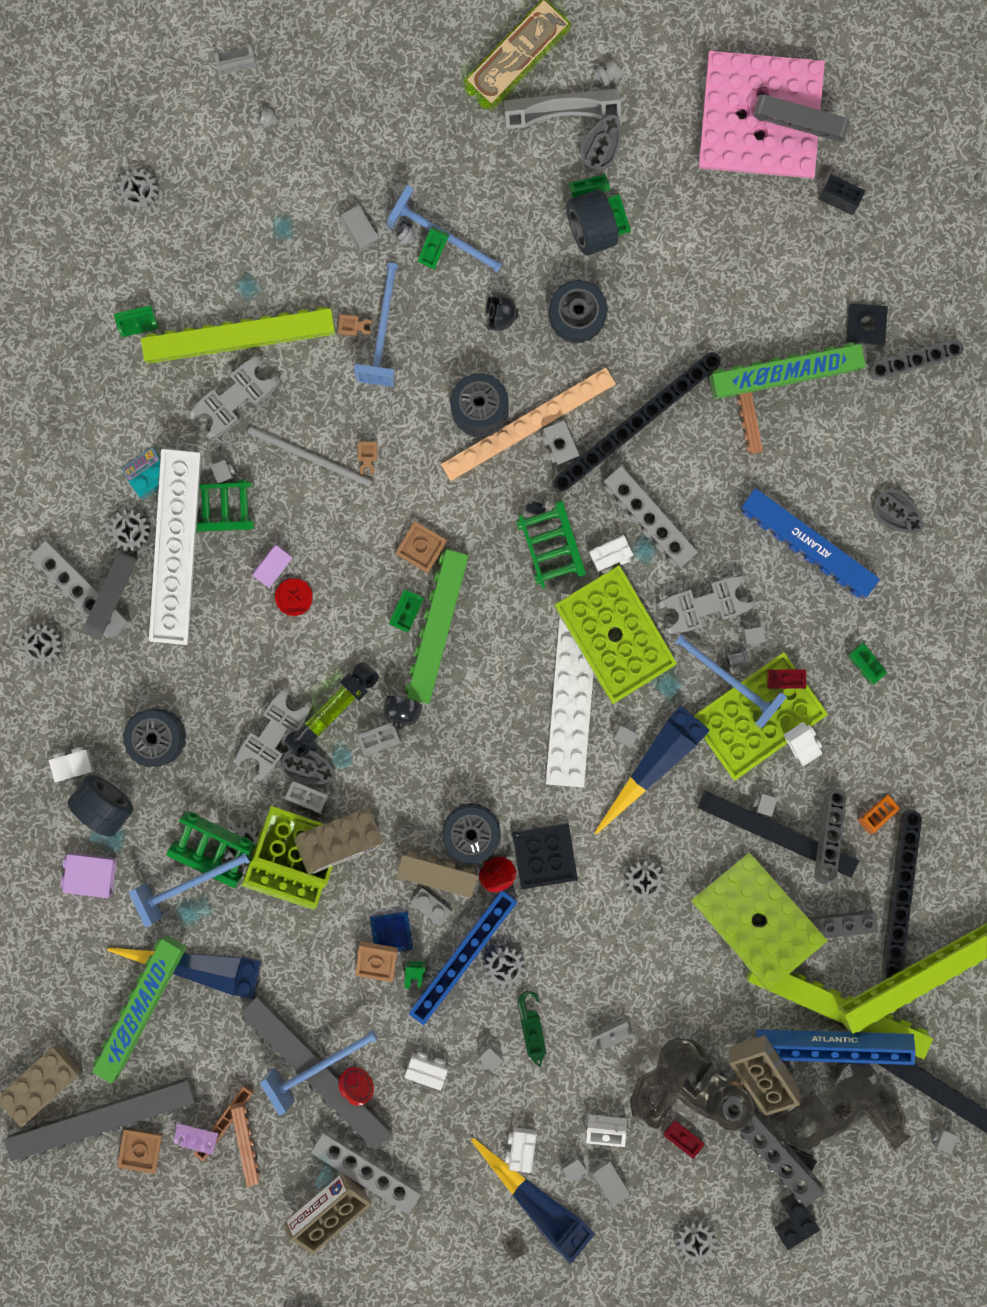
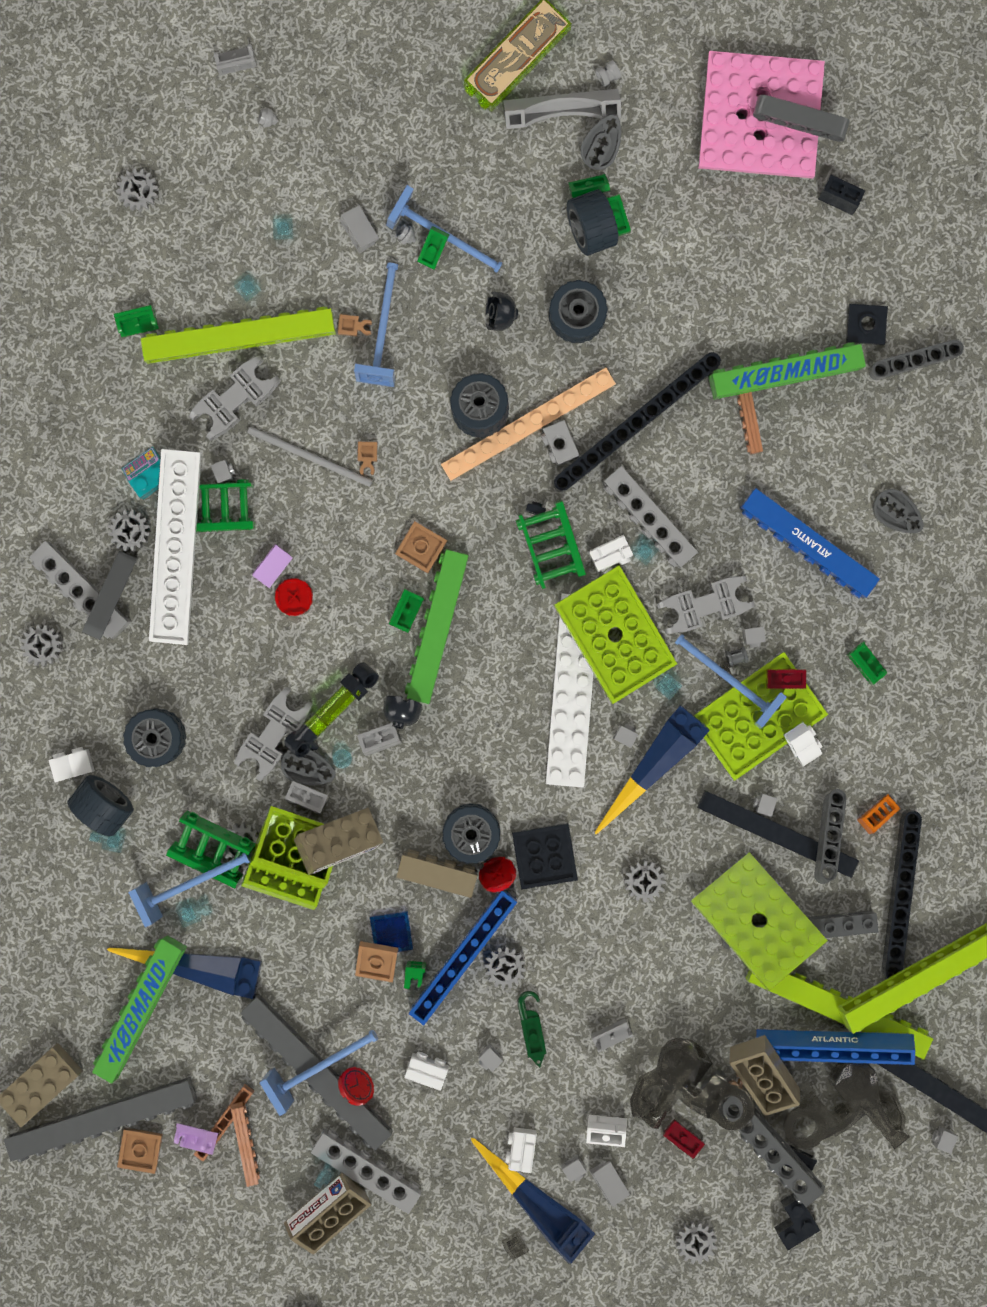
(88, 875): lavender brick -> none
(431, 906): light grey plate -> none

